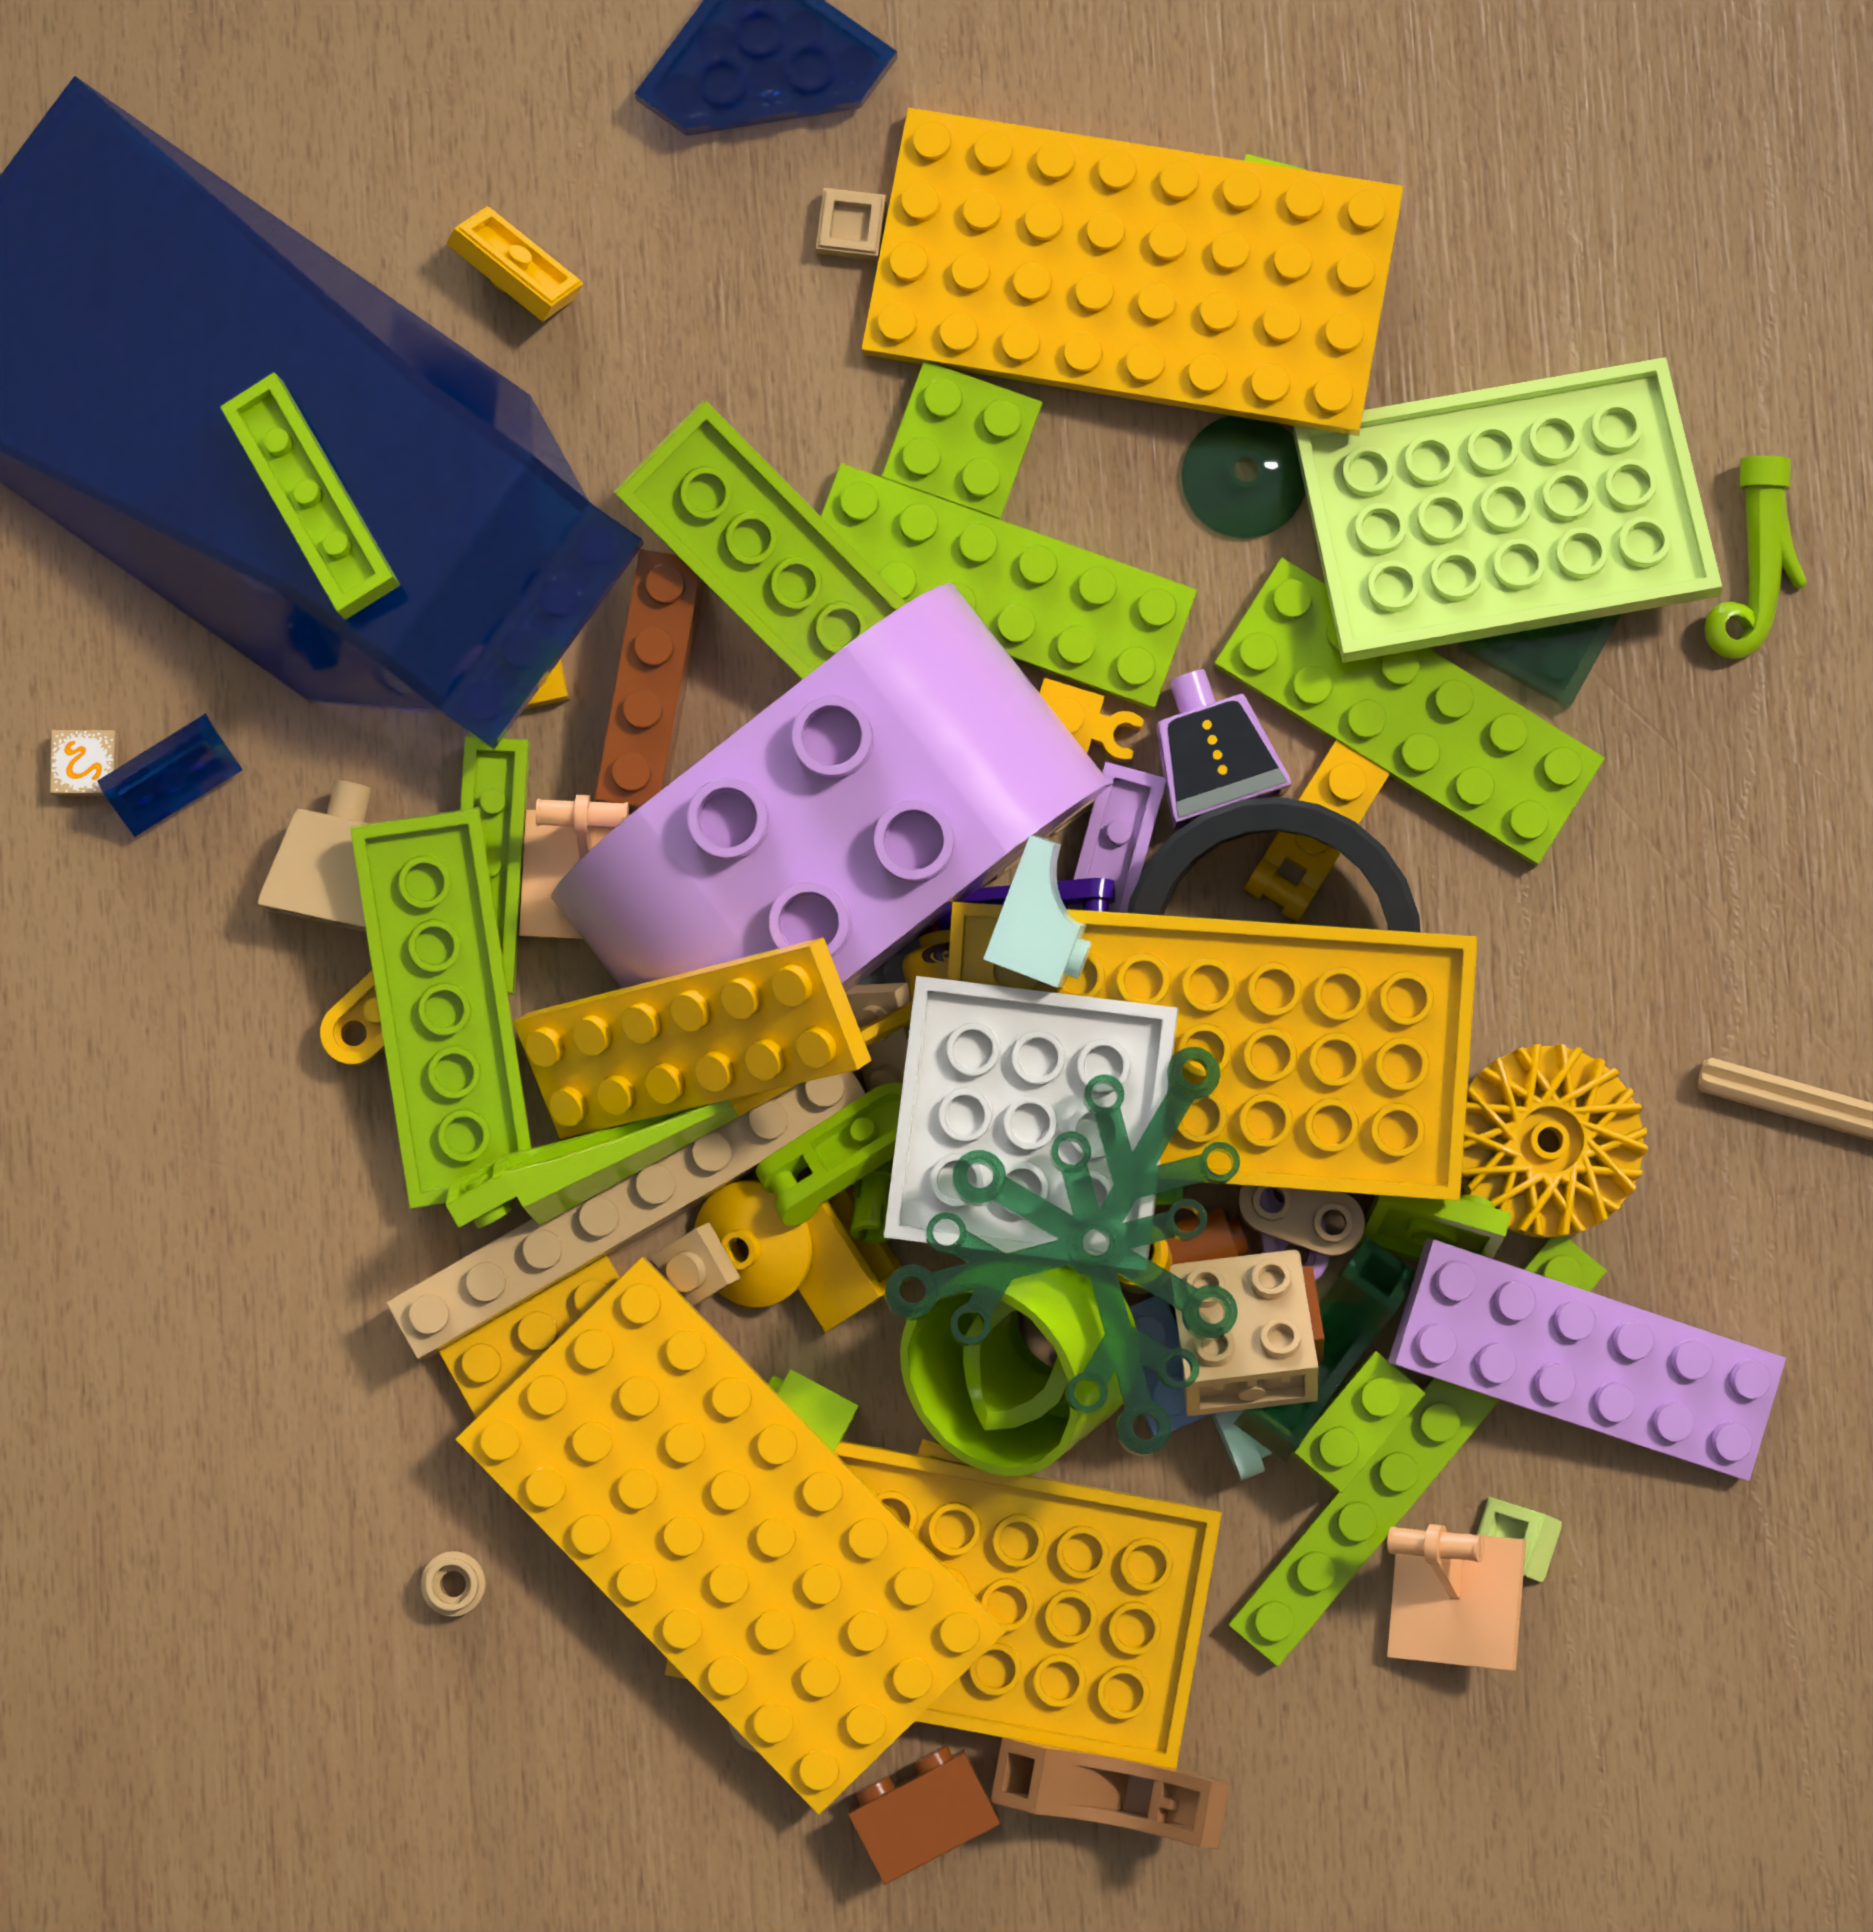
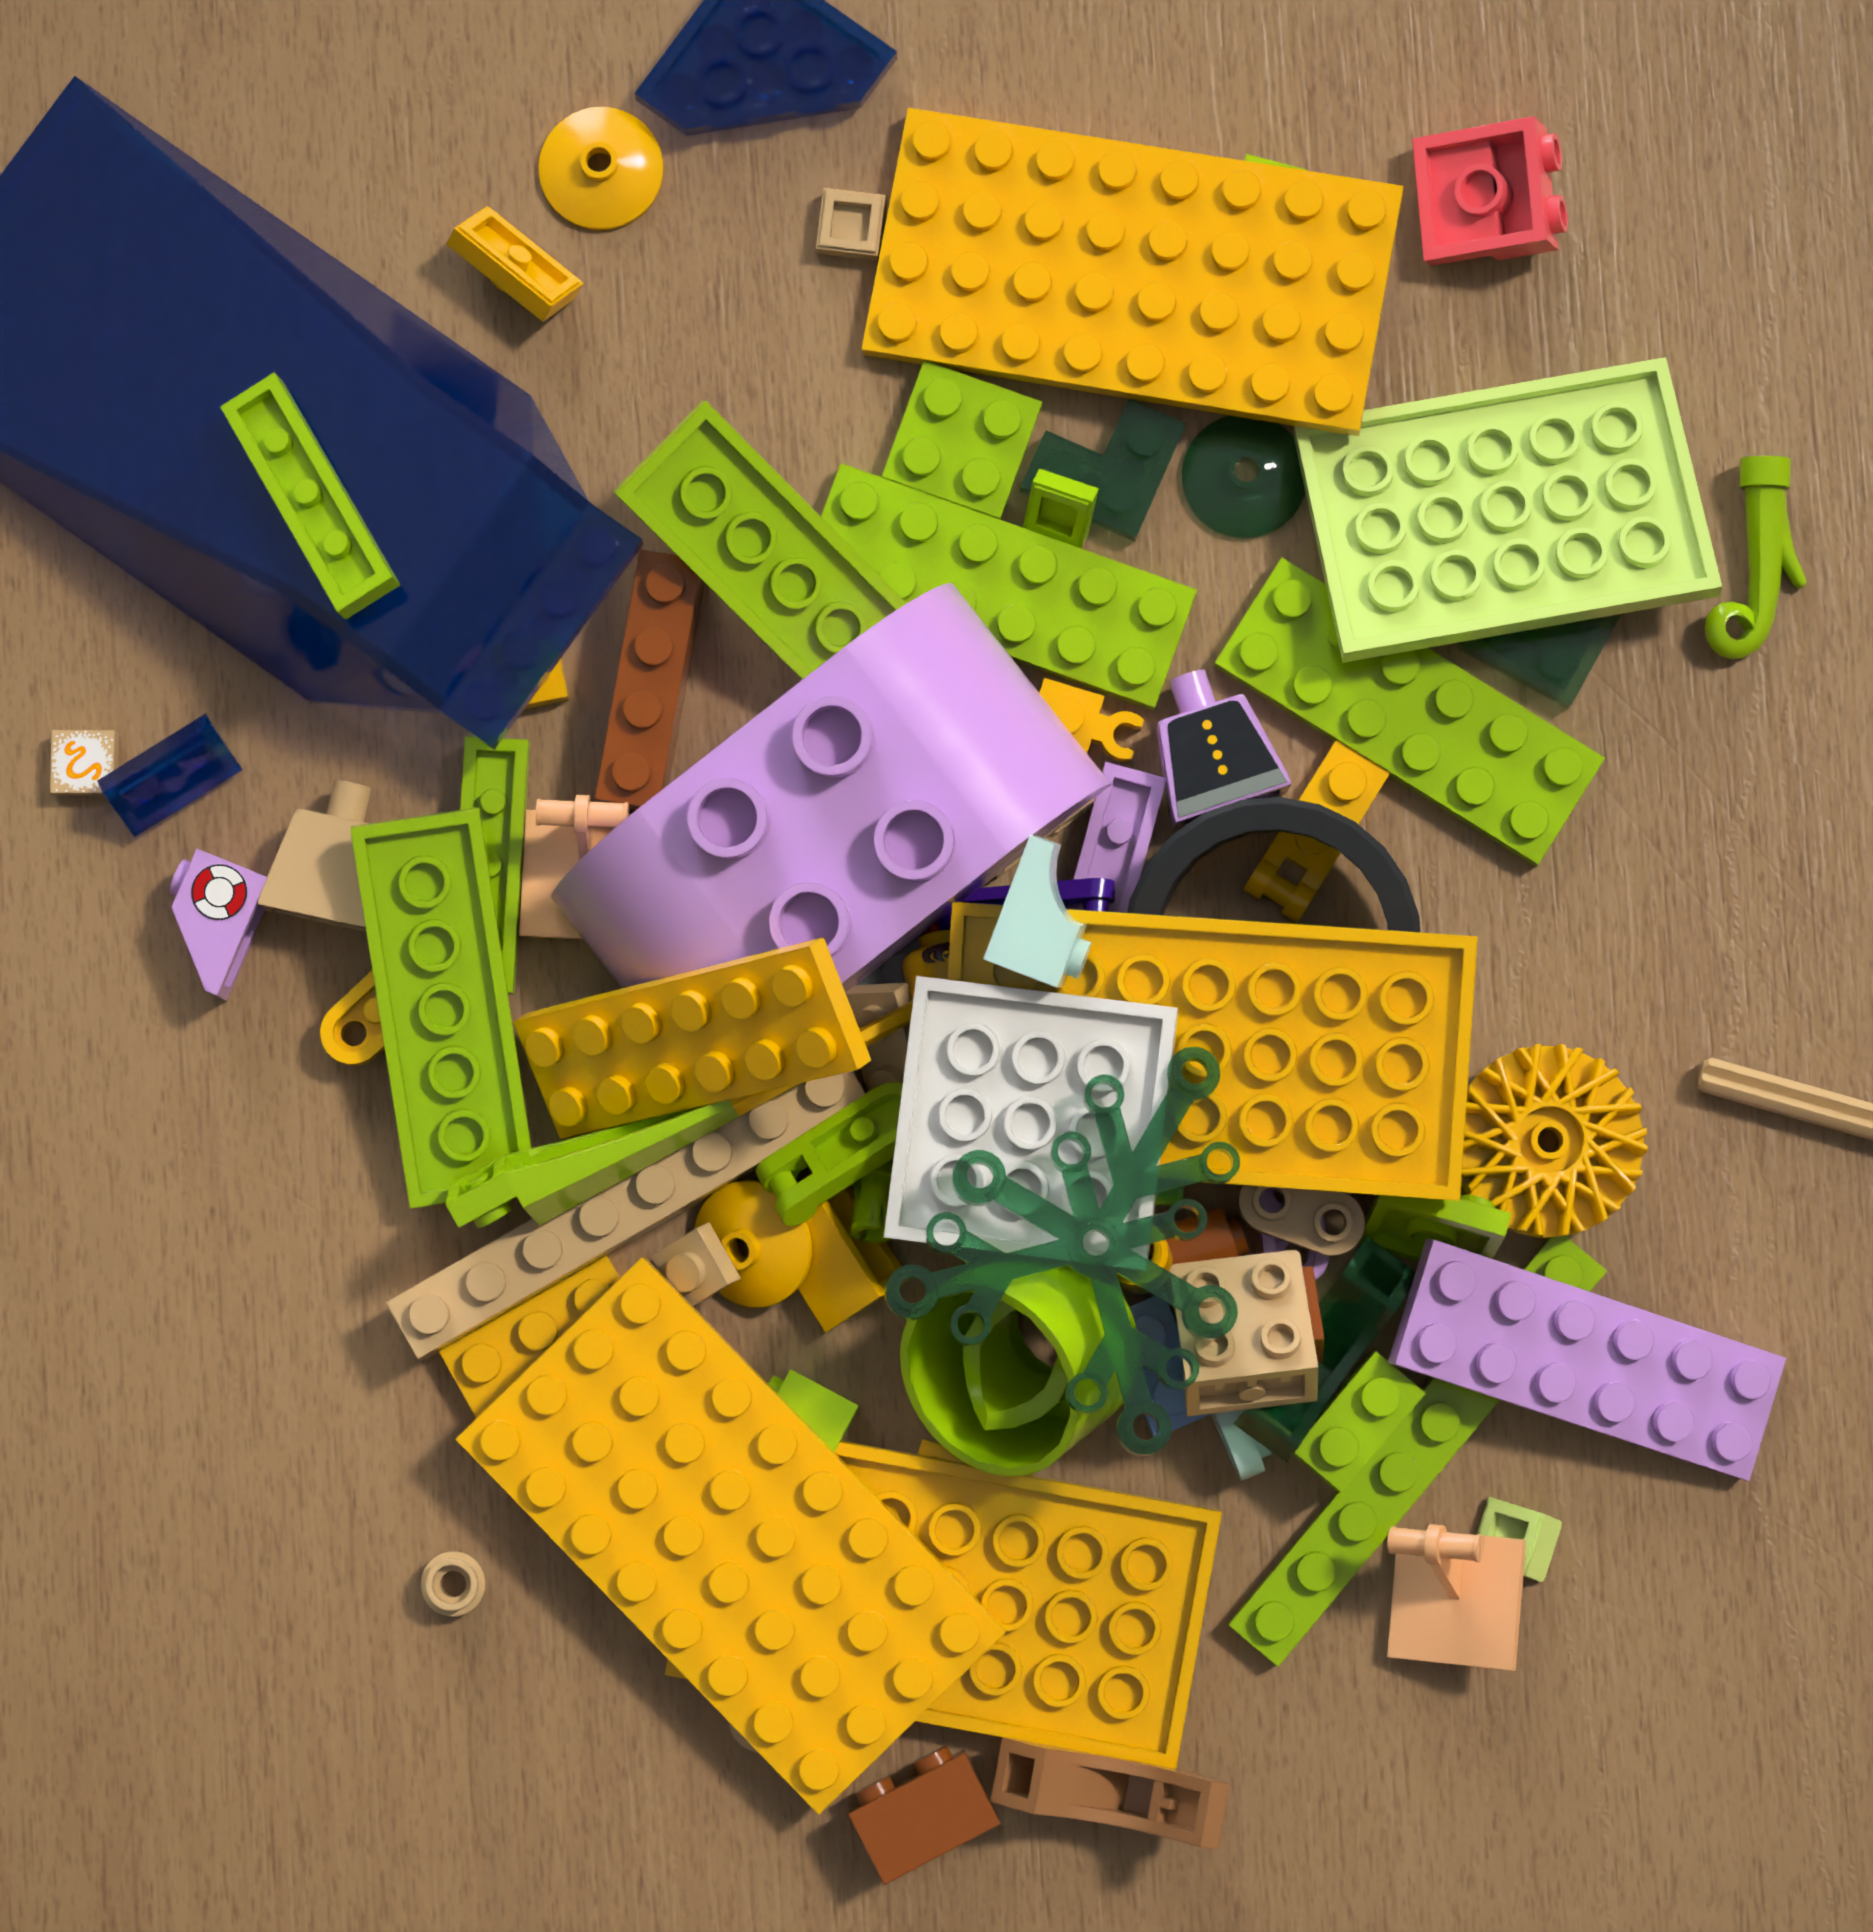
(217, 916): none -> lavender slope
(606, 197): none -> yellow dish
(1060, 508): none -> lime tile
(1125, 474): none -> clear green plate
(1489, 192): none -> coral plate

